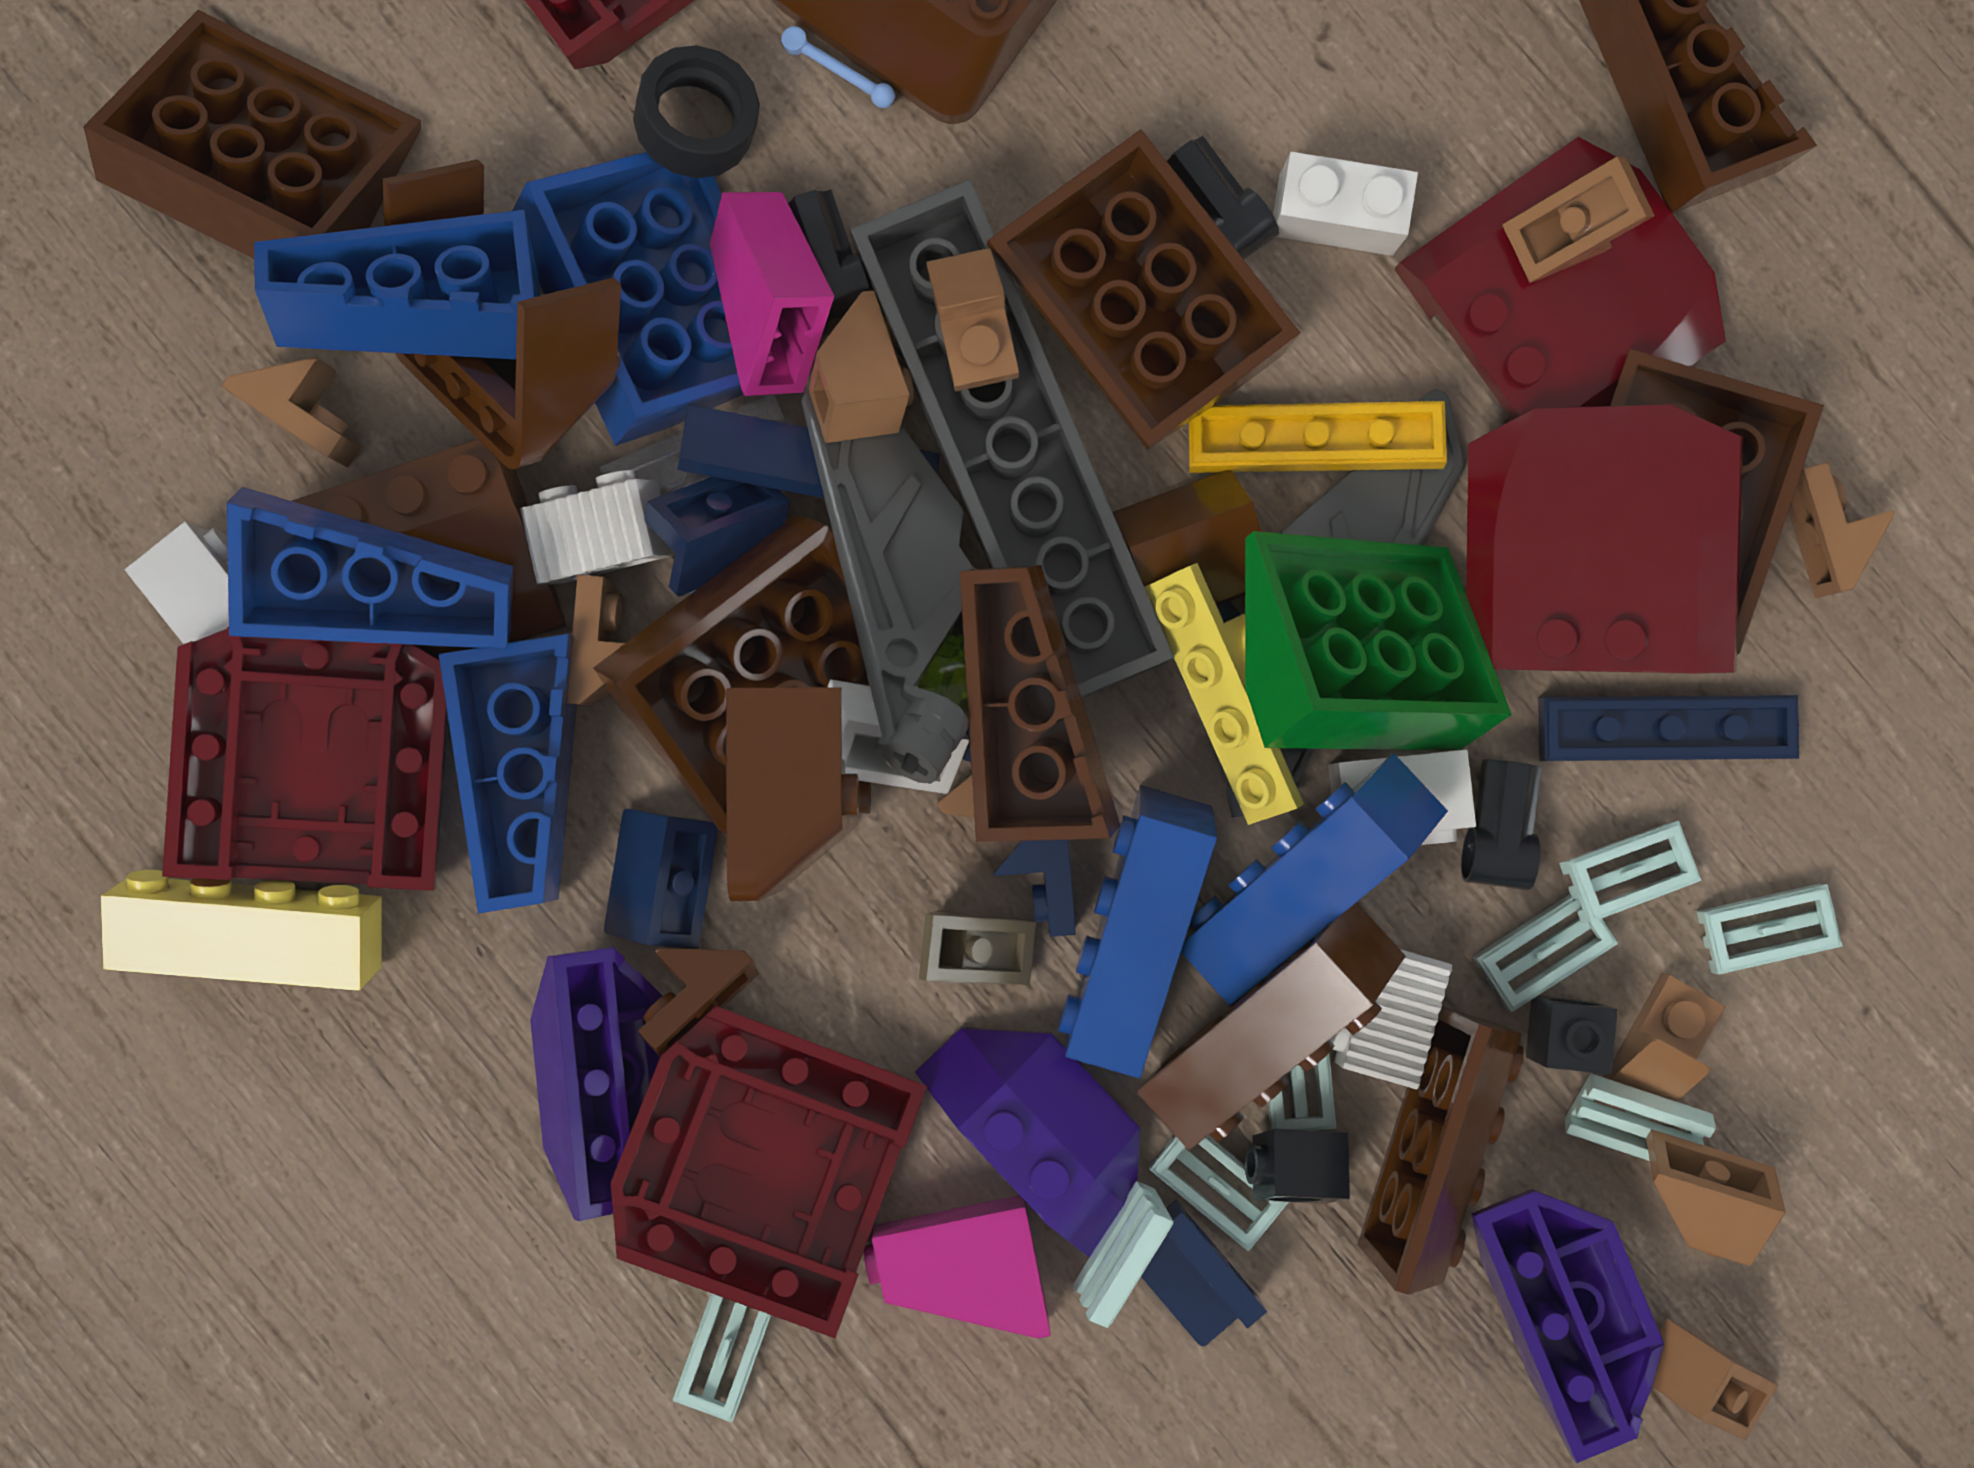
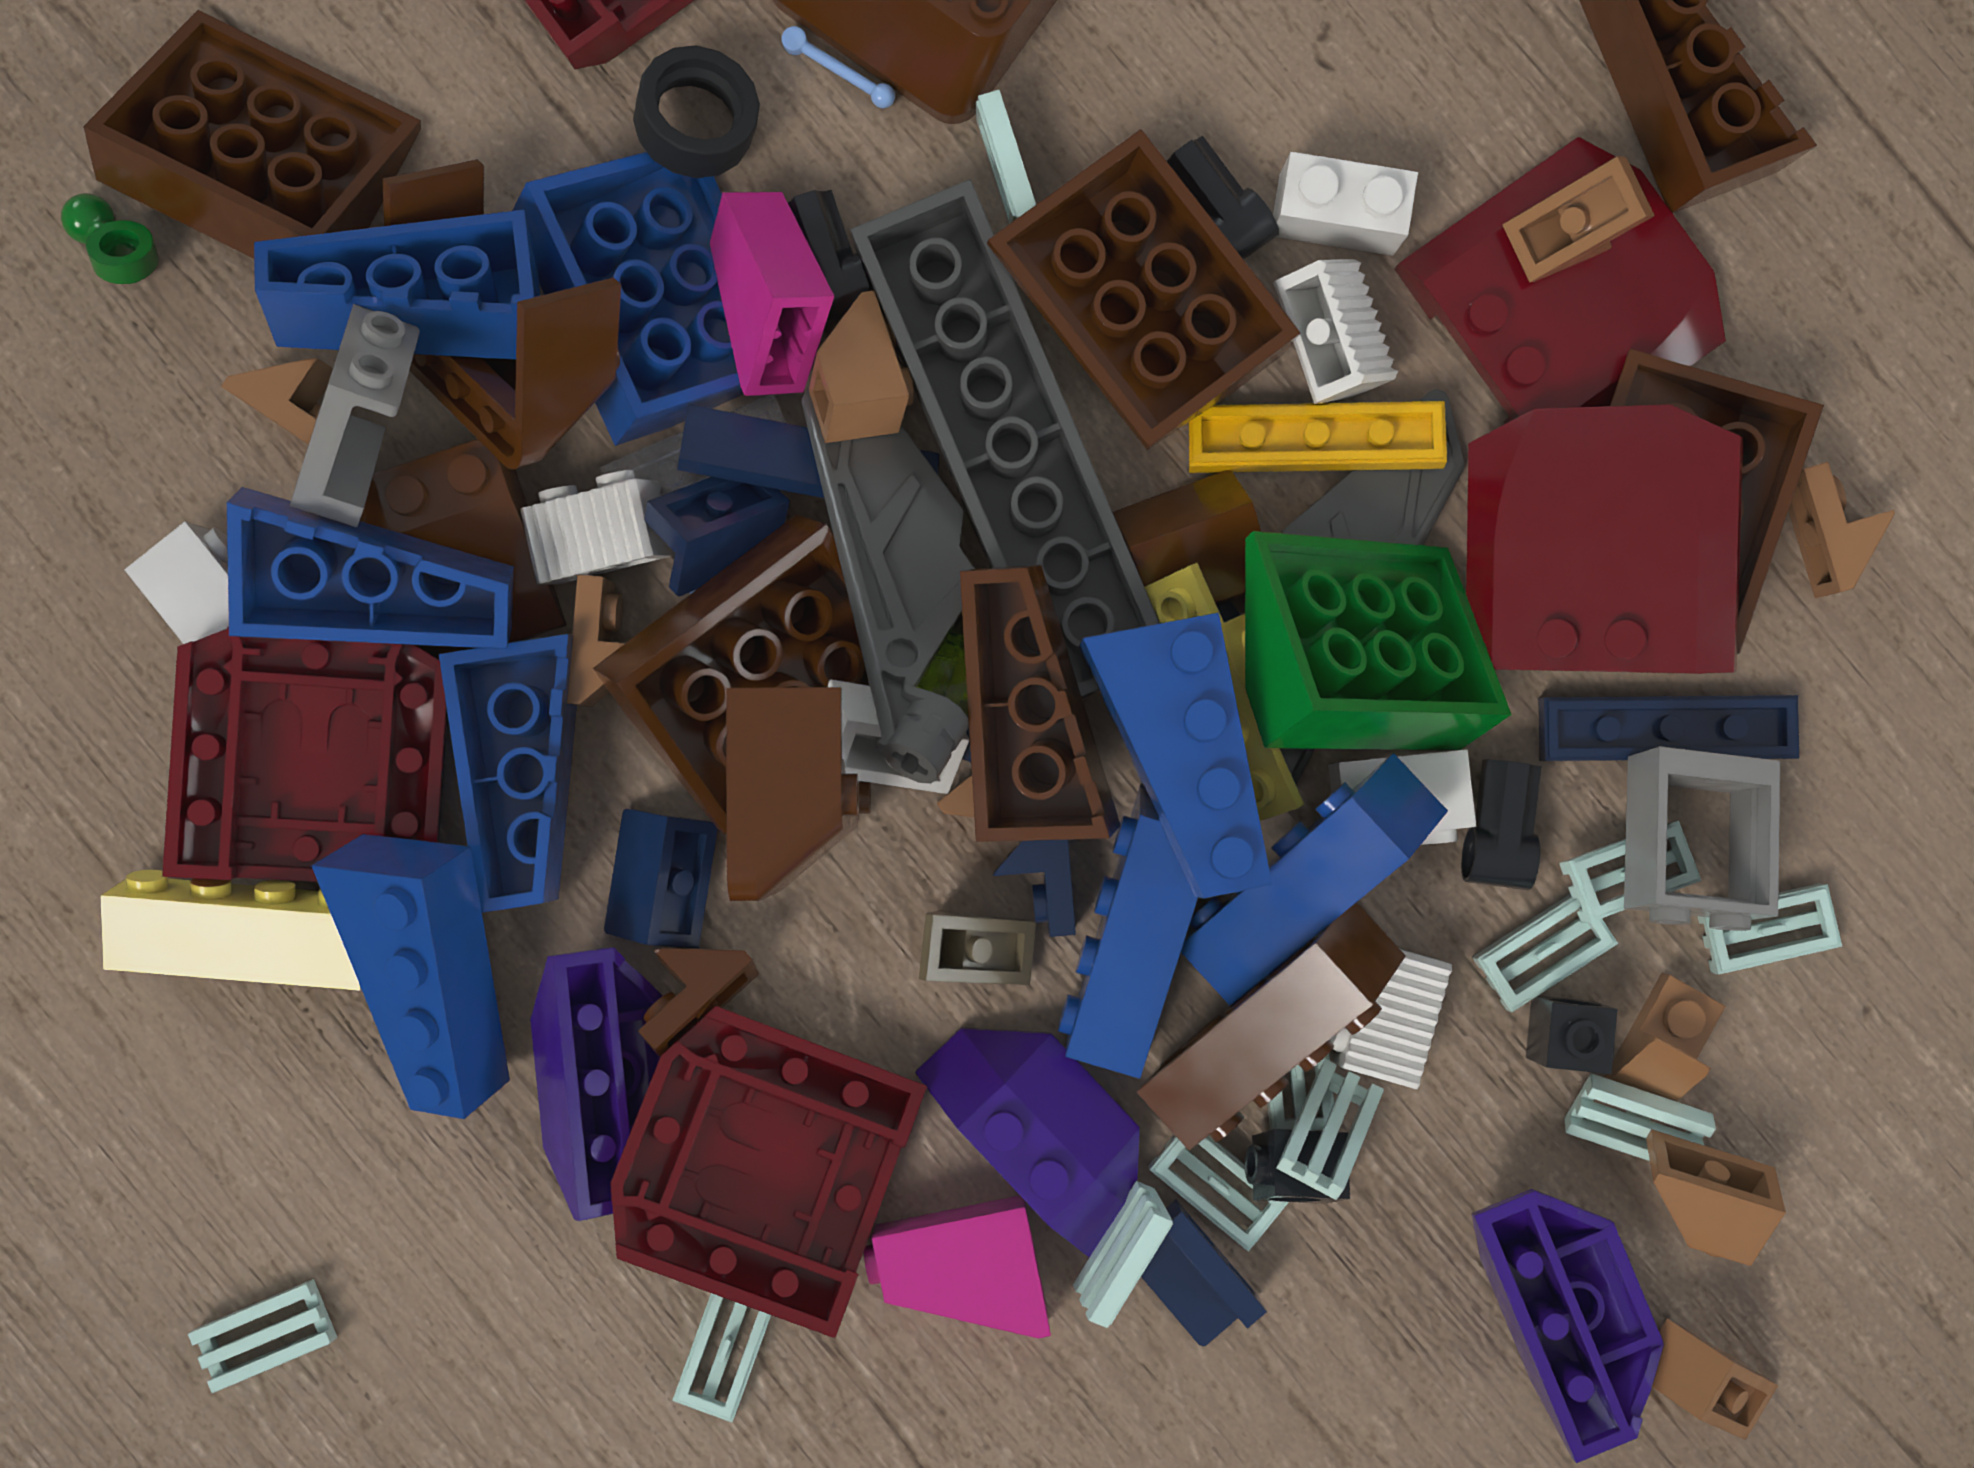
(117, 249): none -> green plate
(214, 1357): none -> light aqua tile
(345, 448): none -> light grey panel
(423, 965): none -> blue wedge
(973, 319): medium nougat slope -> none
(1004, 155): none -> light aqua tile
(1185, 738): none -> blue wedge
(1338, 329): none -> white brick
(1347, 1091): none -> light aqua tile
(1438, 1152): reddish brown slope -> none
(1752, 836): none -> light grey window

